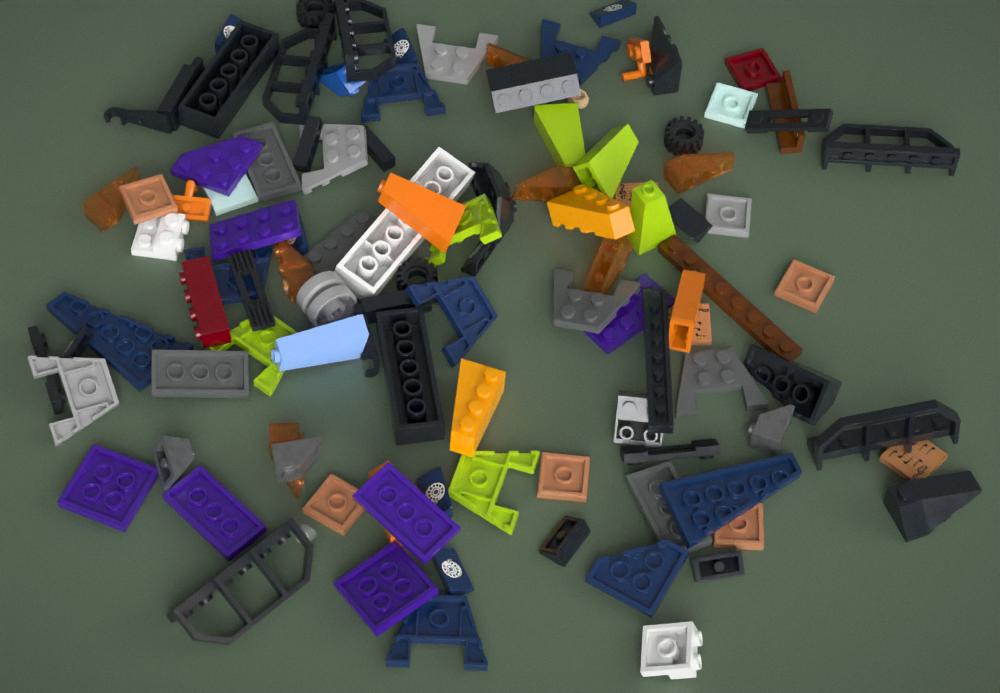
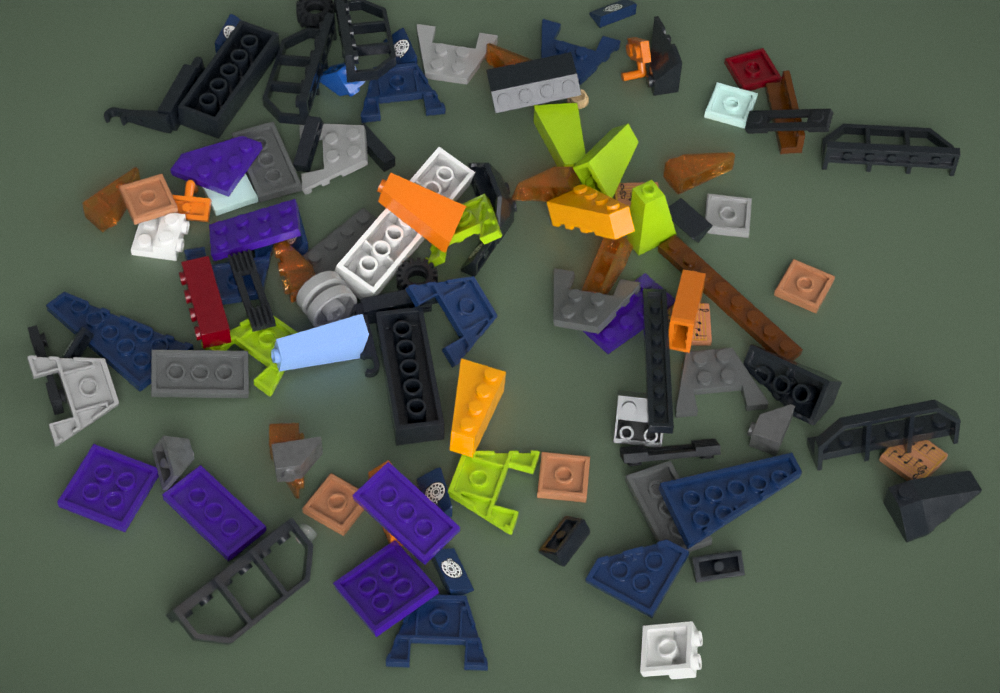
(686, 127): black tyre -> none
(743, 532): nougat tile -> none

